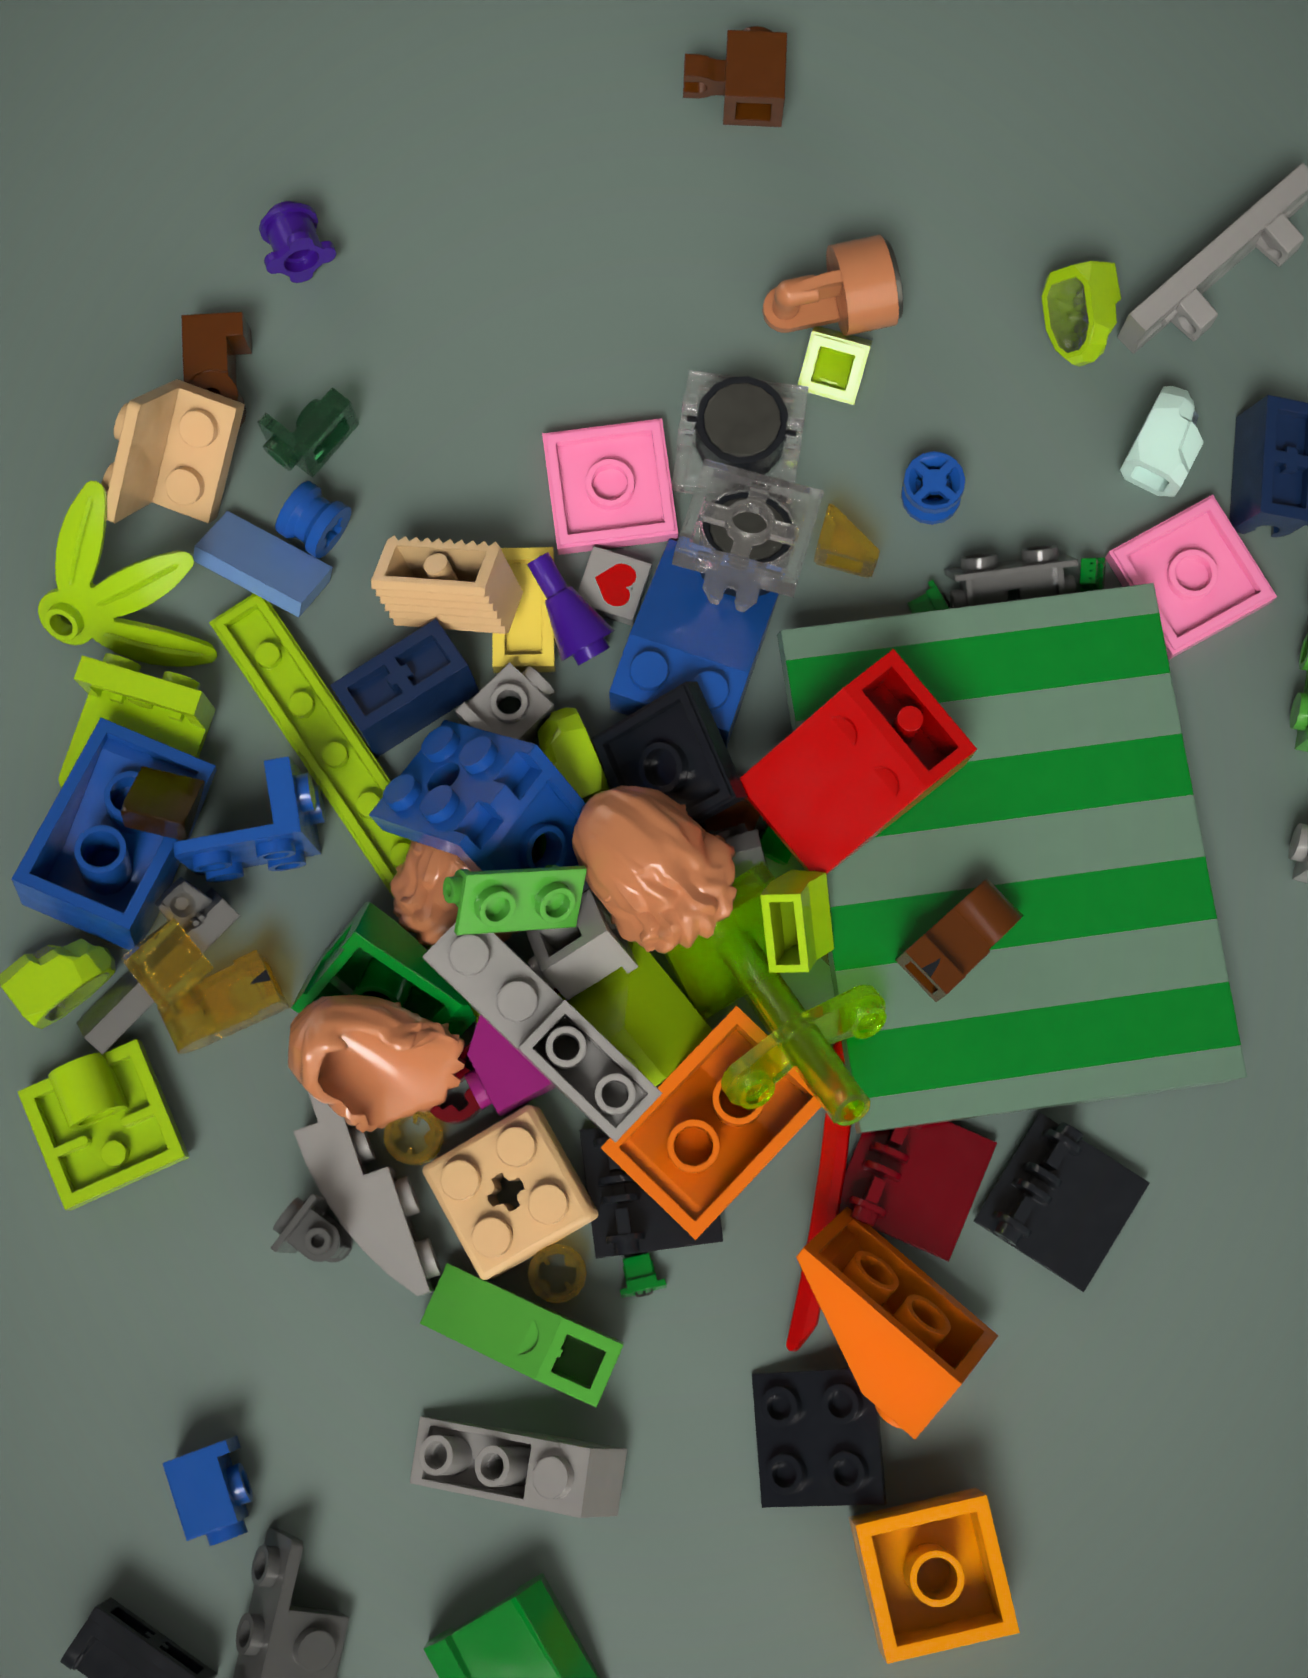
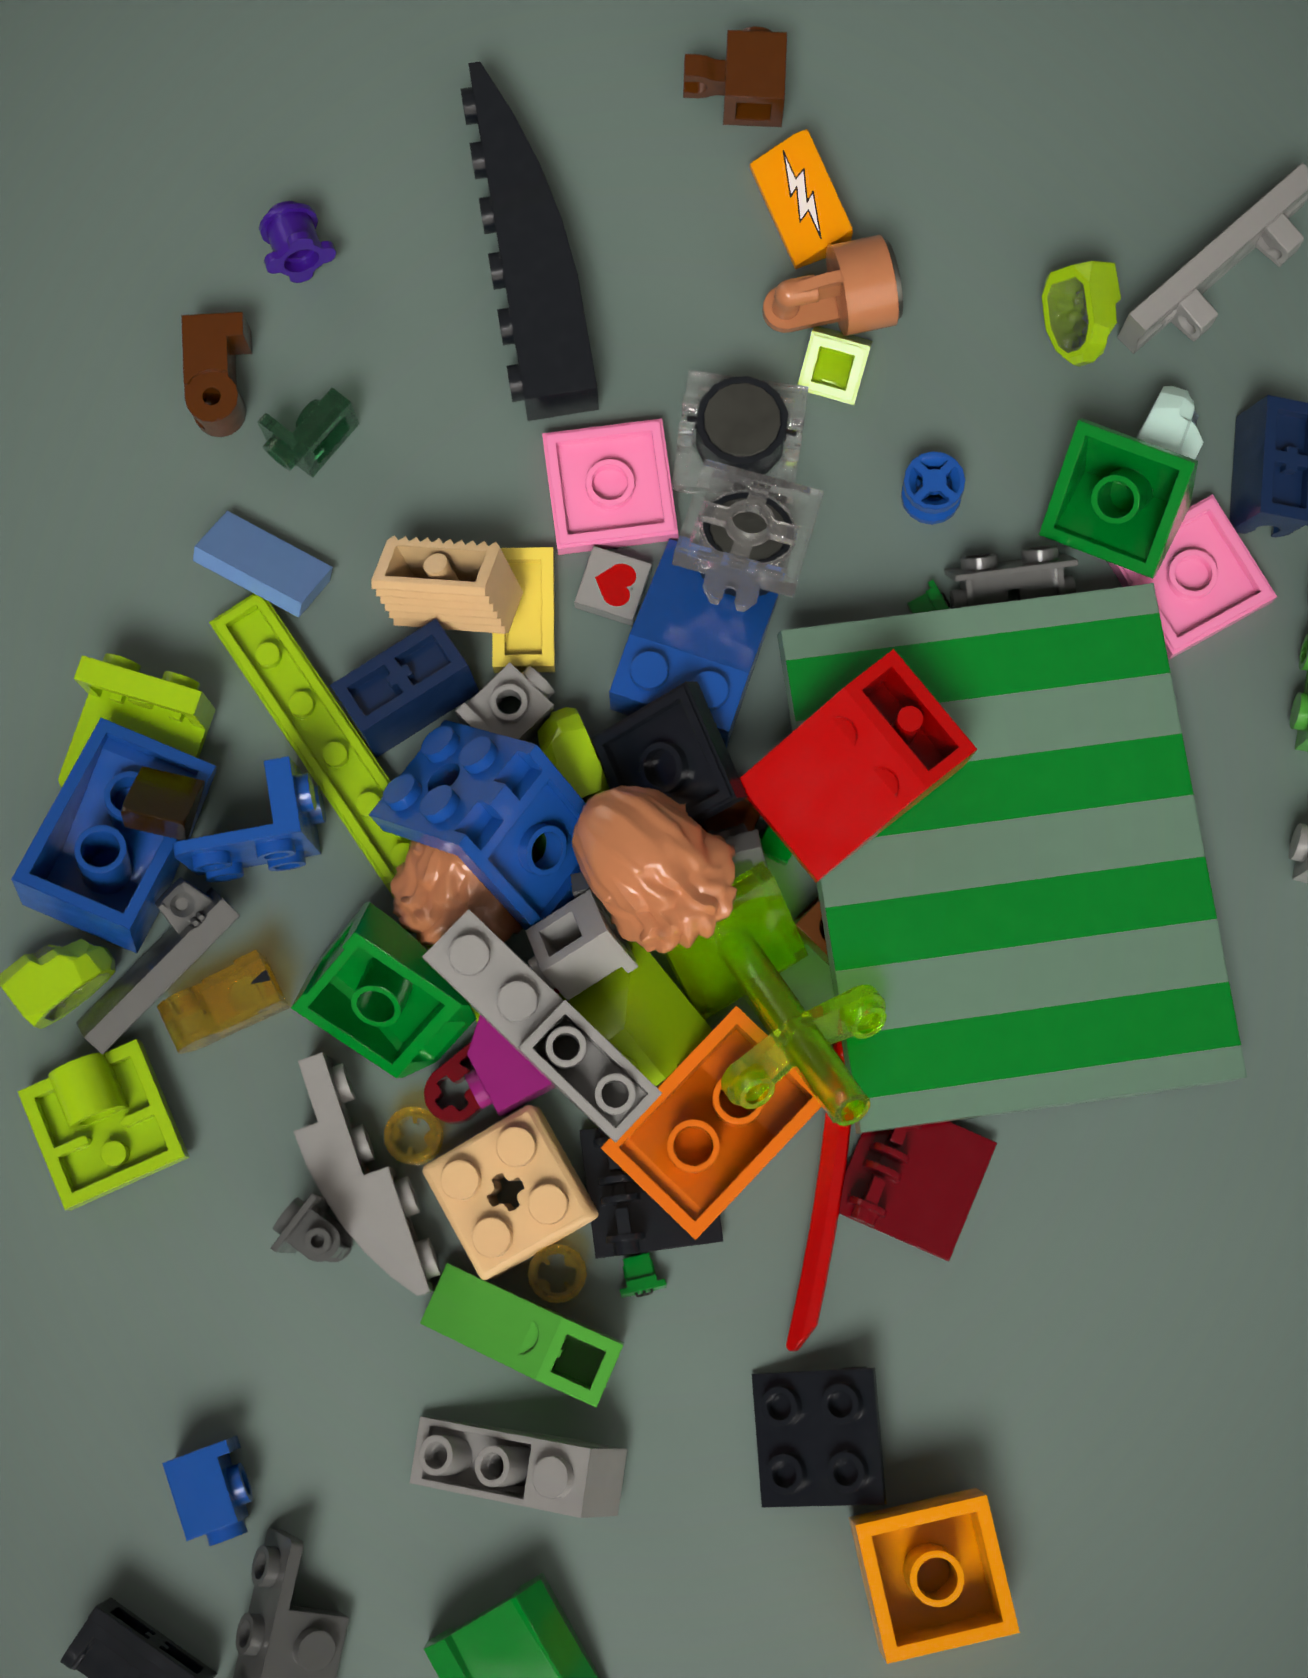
(88, 611): lime plant -> none
(167, 964): clear yellow slope -> none
(172, 452): tan bracket -> none
(313, 519): blue wheel -> none
(372, 1059): nougat piece -> none
(515, 899): bright green hinge -> none
(532, 263): none -> black slope
(575, 624): dark purple cone -> none
(796, 921): lime piece -> none
(801, 199): none -> light orange slope
(845, 546): clear yellow slope -> none
(892, 1322): orange slope -> none
(959, 940): reddish brown leg -> none
(1061, 1201): black hinge -> none
(1092, 574): green piece -> none
(1119, 498): none -> green slope

